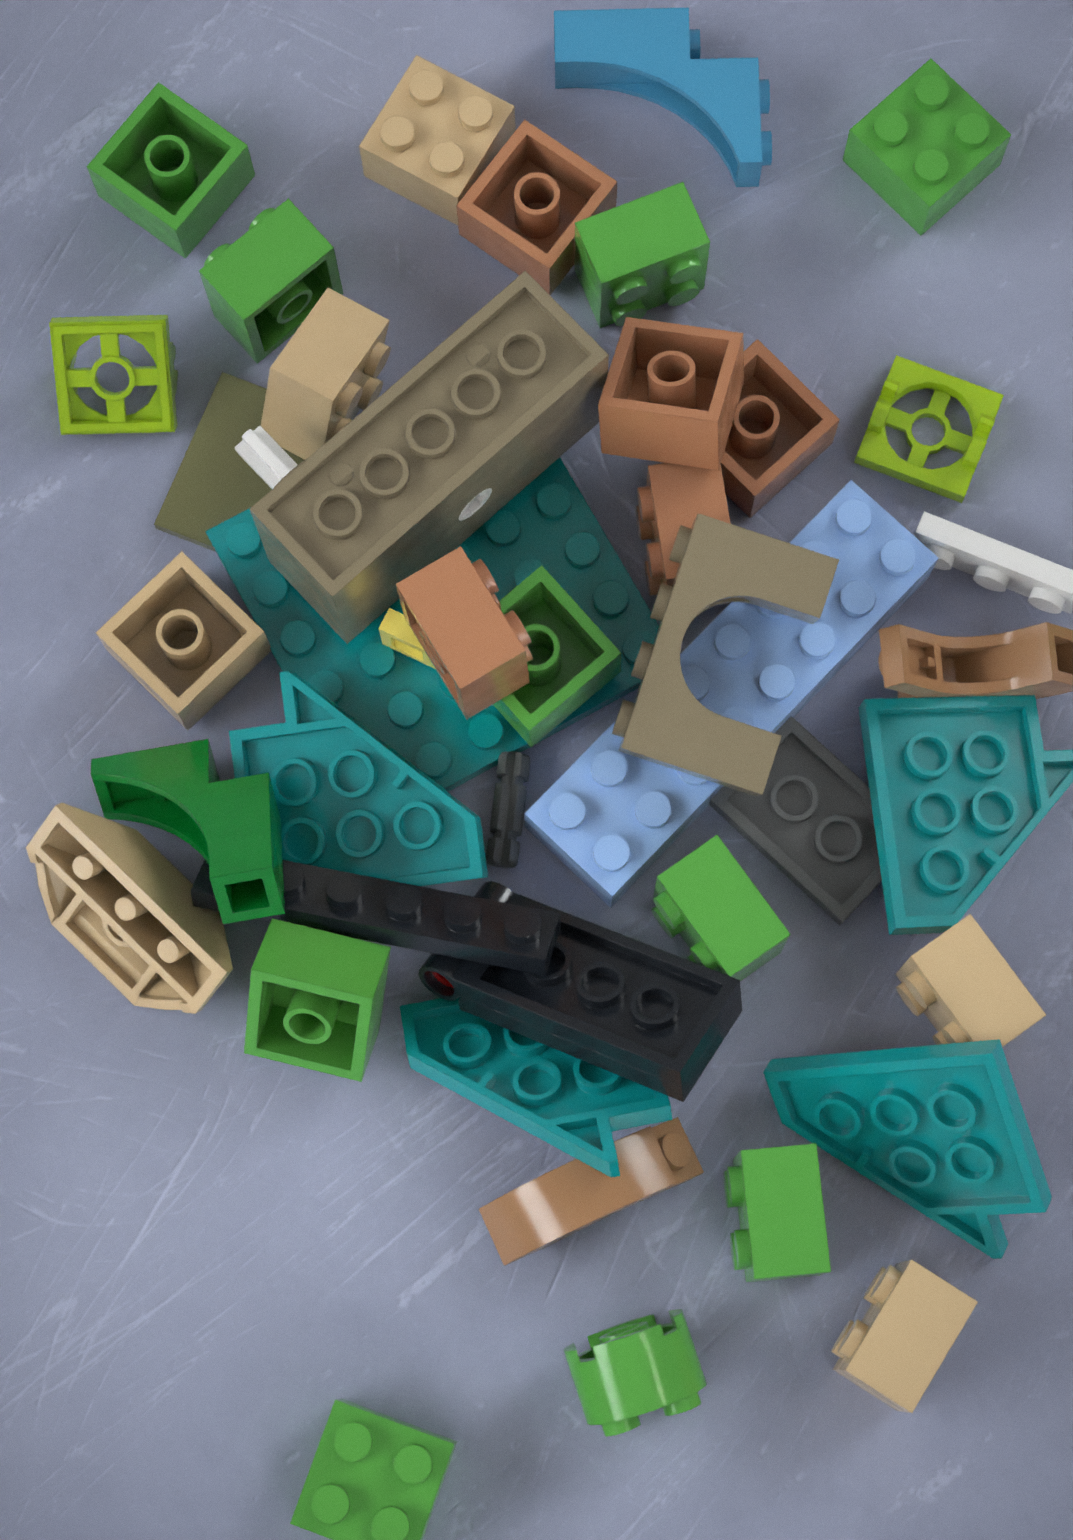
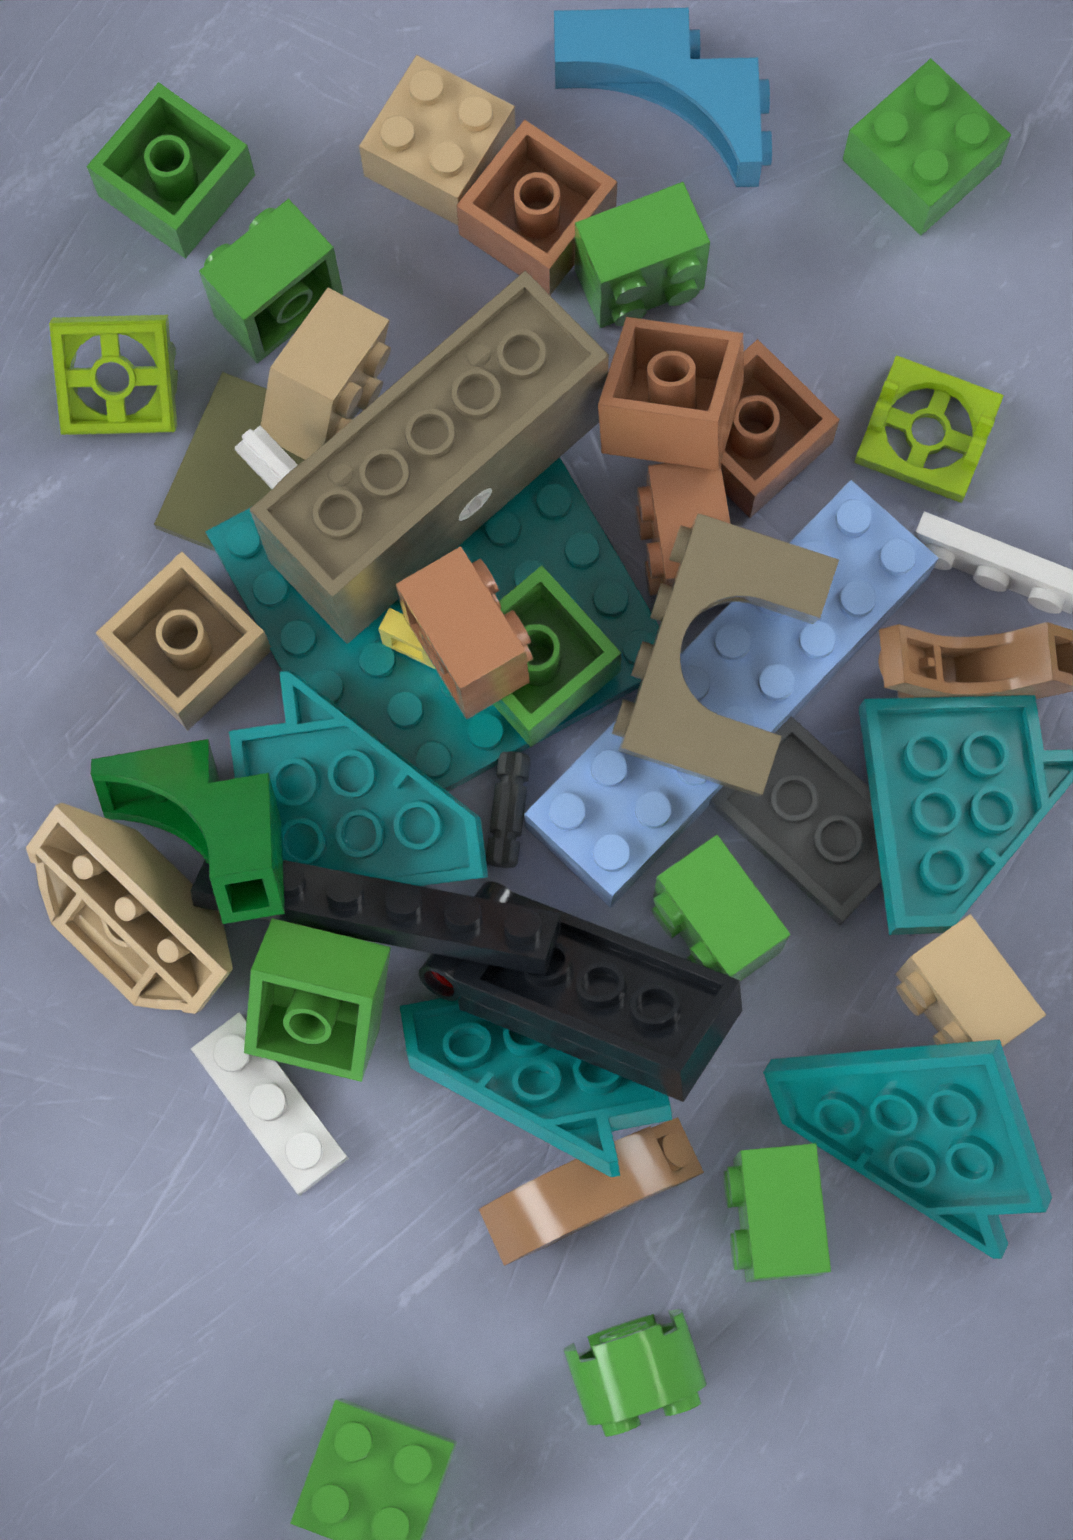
(270, 1106): none -> white plate
(902, 1334): tan brick -> none

